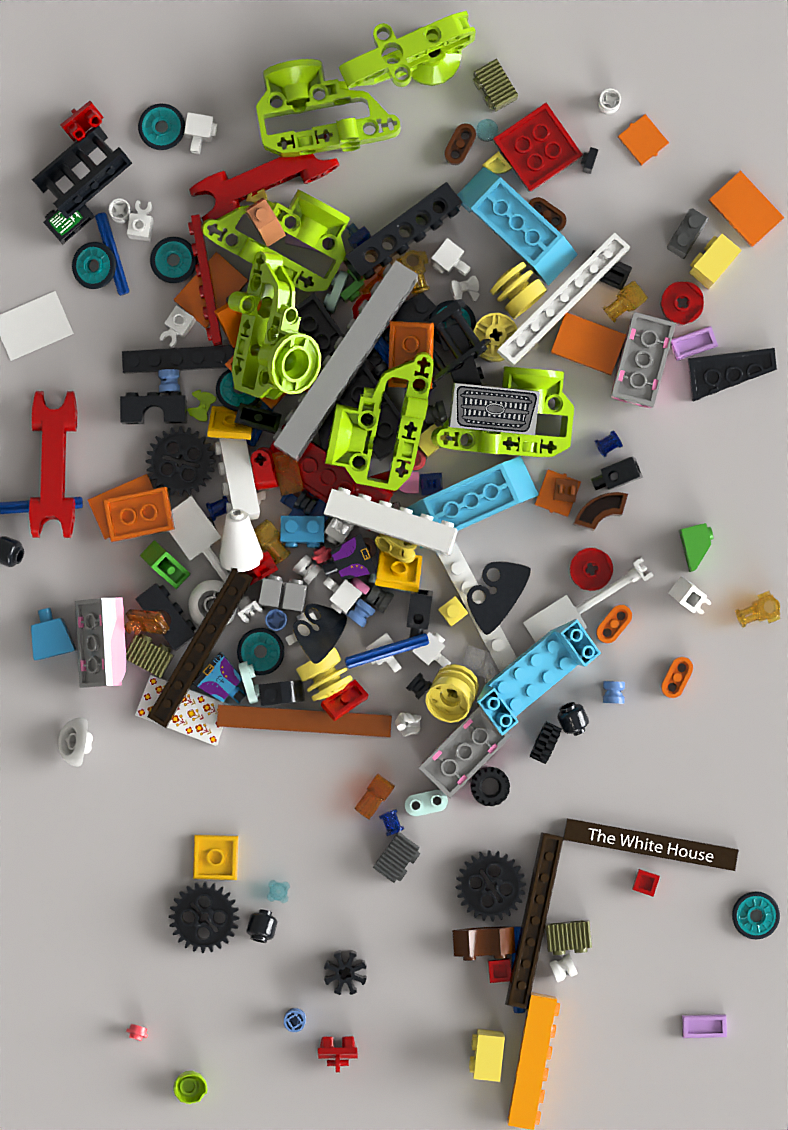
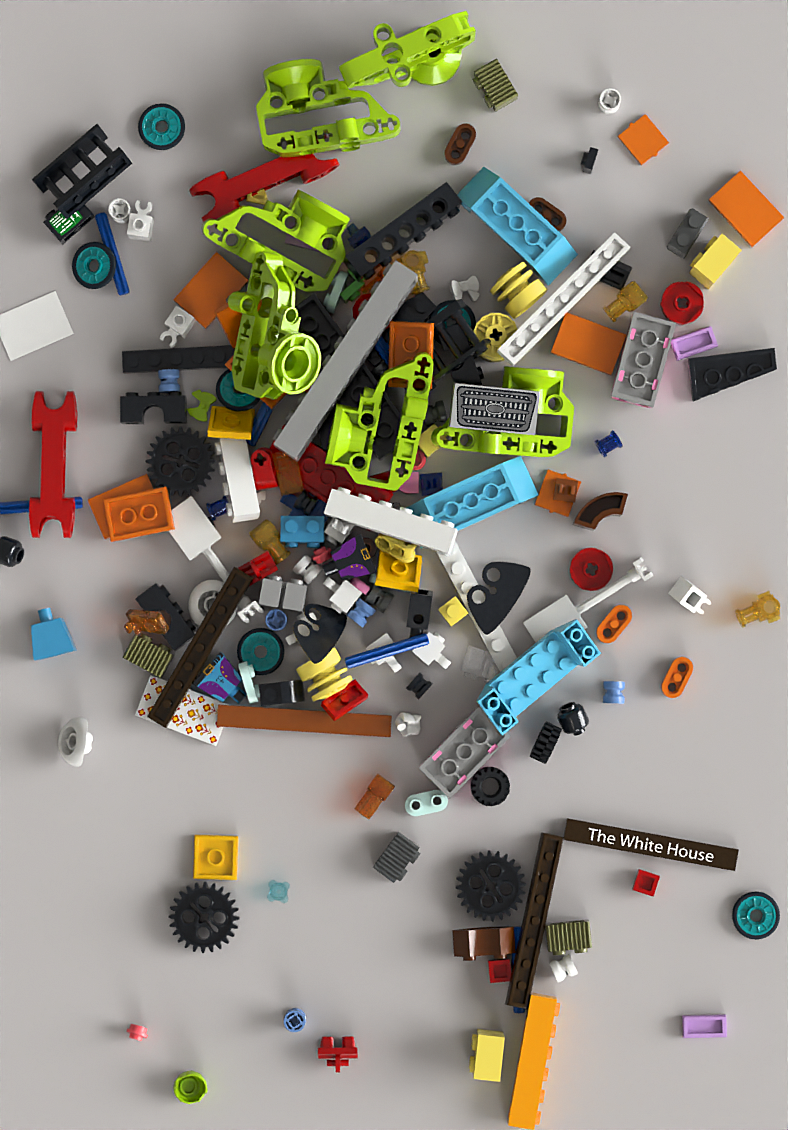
(82, 121): red hips -> none
(100, 642): light grey piece -> none
(160, 255): wheel -> none
(165, 564): bright green slope -> none
(199, 129): white brick -> none
(203, 271): red plate -> none
(239, 543): white cone -> none
(258, 418): black slope -> none
(262, 926): black head -> none
(265, 221): nougat slope -> none
(348, 979): black gear -> none
(391, 822): clear blue bush -> none
(449, 257): white brick -> none
(452, 693): light yellow wheel -> none
(487, 130): clear light blue tile -> none
(497, 164): light yellow tile -> none
(537, 147): red plate -> none
(627, 472): black torso -> none
(695, 544): bright green slope -> none

